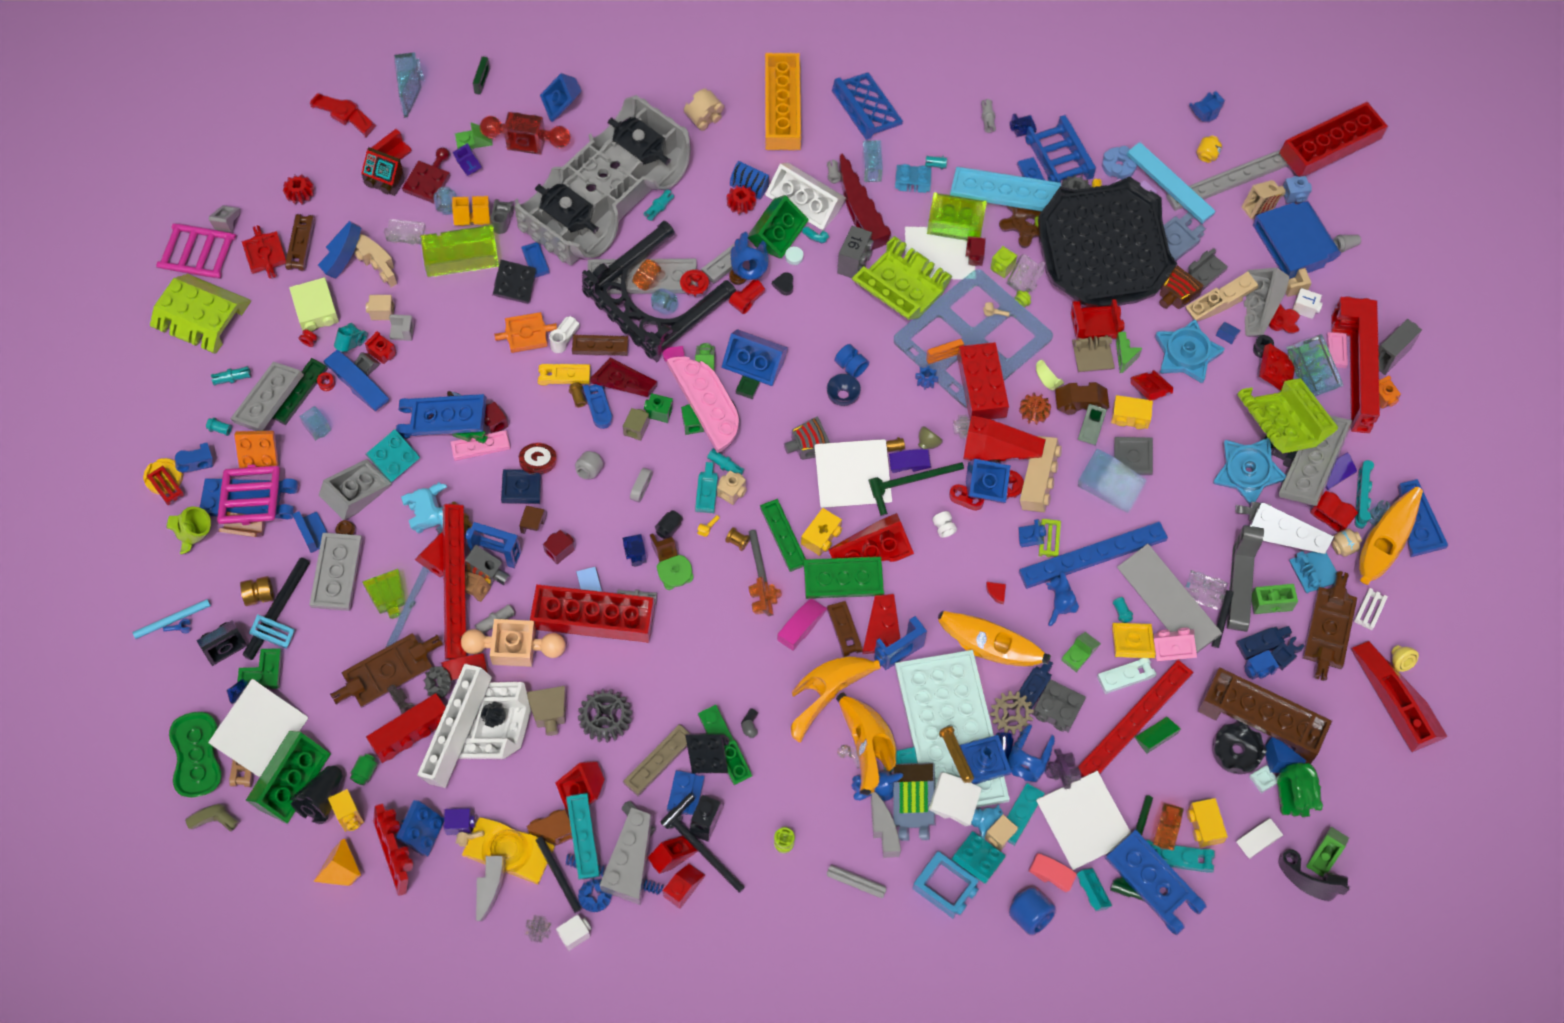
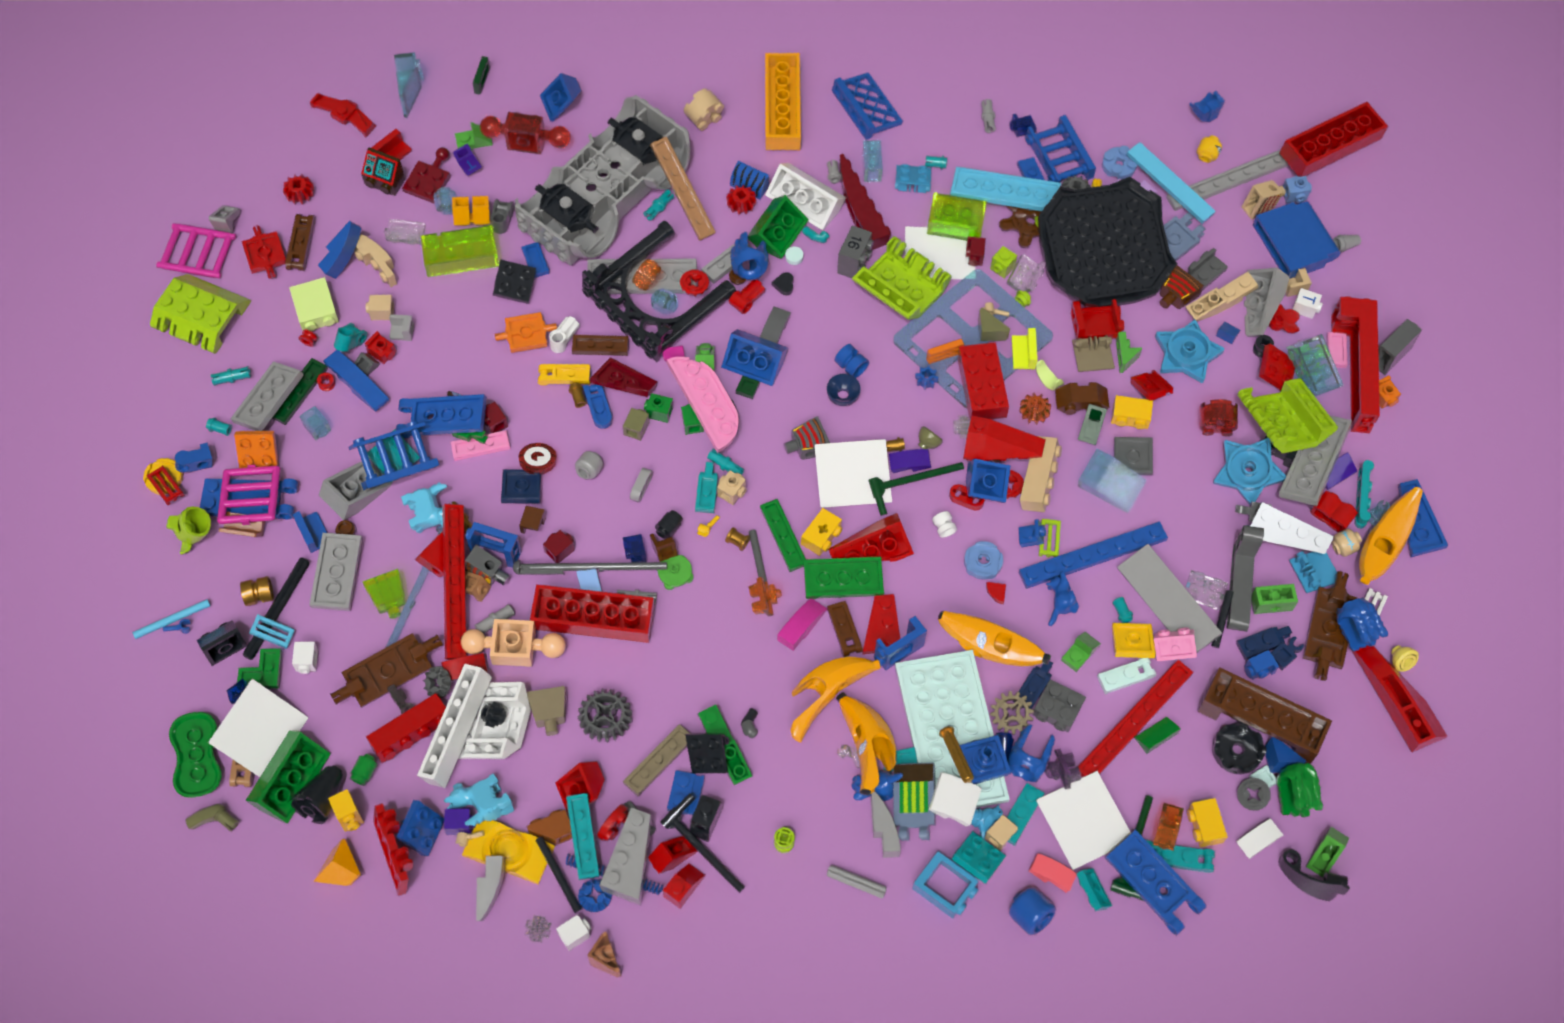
(305, 657): none -> white brick
(390, 473): none -> blue fence
(483, 798): none -> medium azure animal
(558, 568): none -> dark grey bar
(602, 956): none -> nougat slope
(609, 829): none -> red tile
(682, 188): none -> medium nougat tile
(775, 324): none -> dark grey slope
(976, 568): none -> medium blue plate
(991, 328): none -> olive slope
(1025, 350): none -> neon yellow panel
(1218, 417): none -> clear red brick
(1253, 784): none -> dark grey gear
(1360, 623): none -> blue piece

